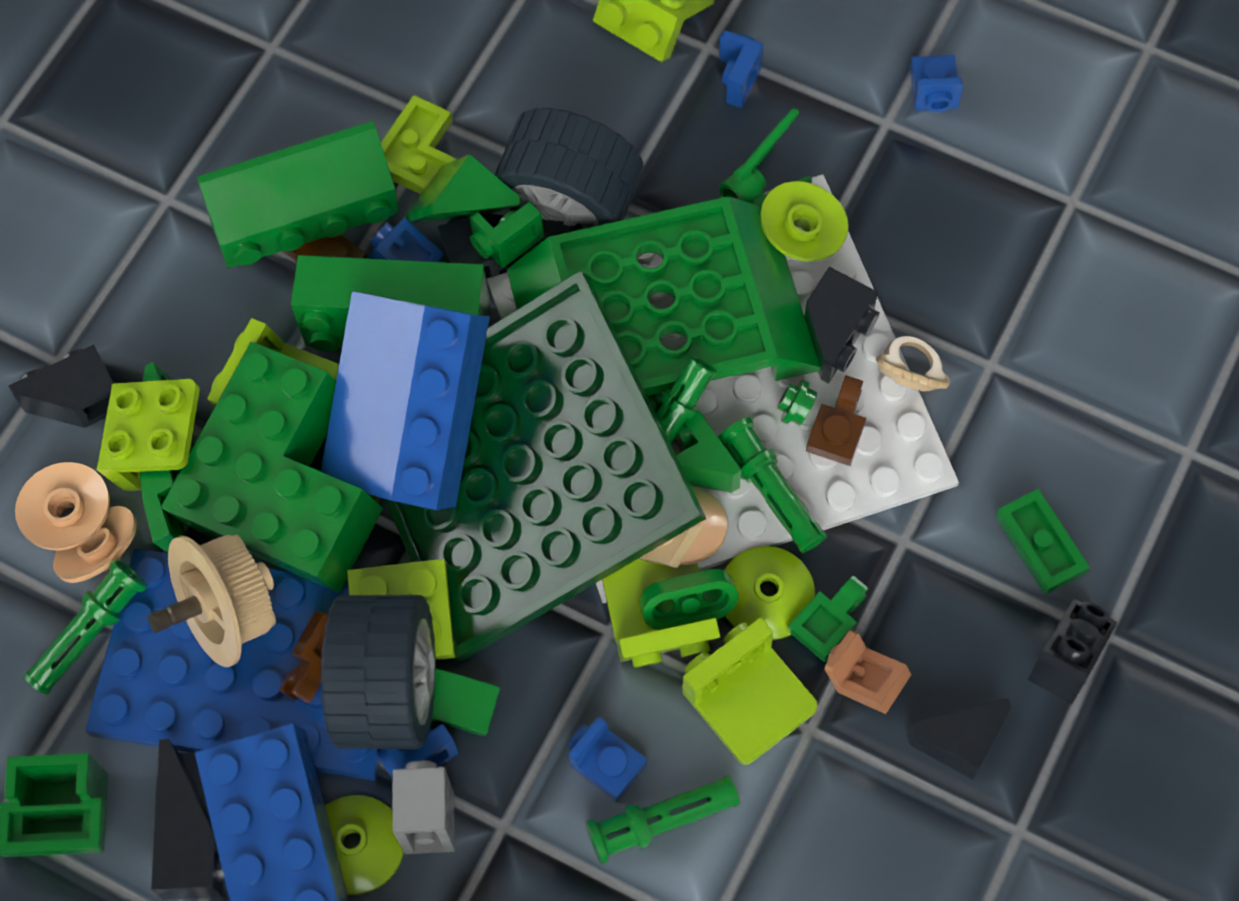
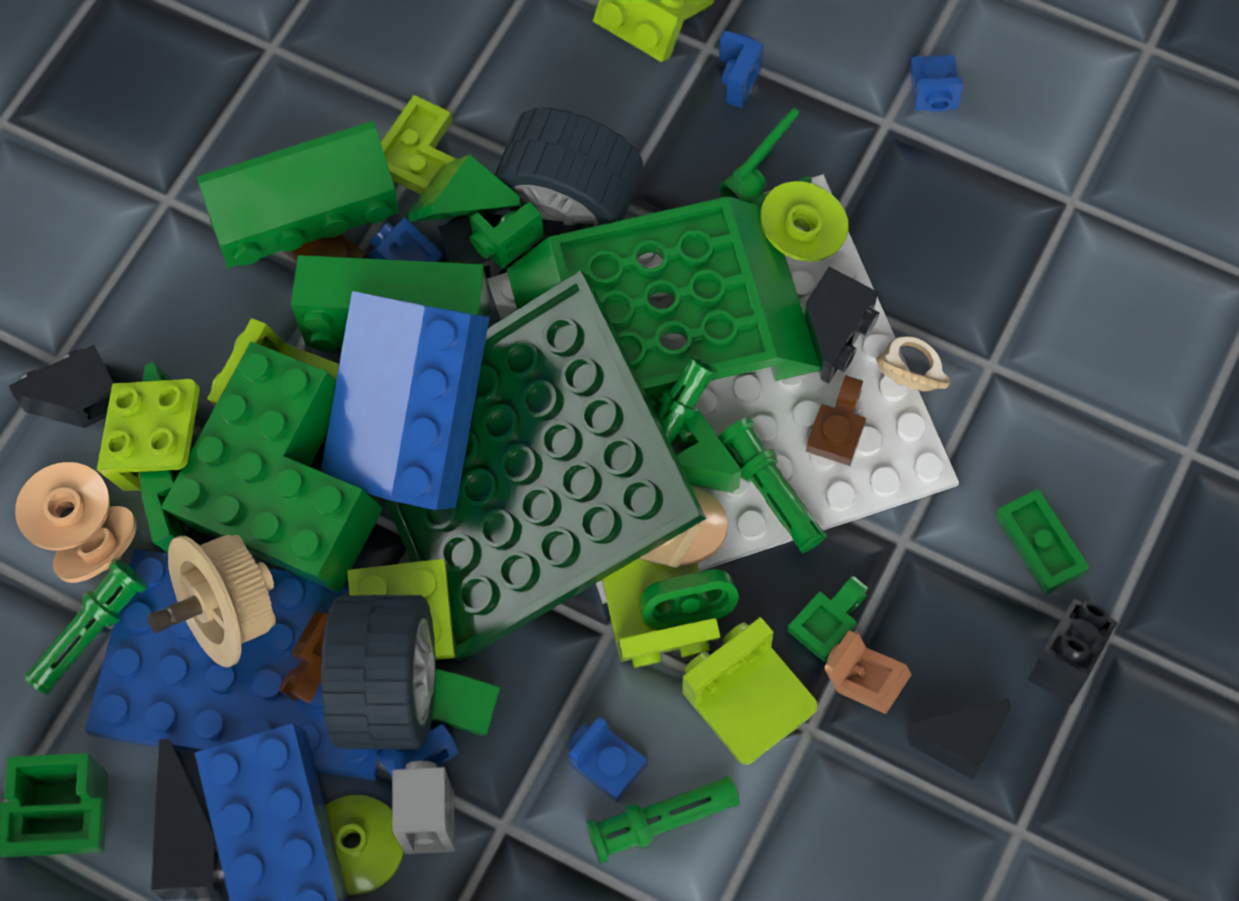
(777, 566): lime dish -> none
(796, 402): green plate -> none

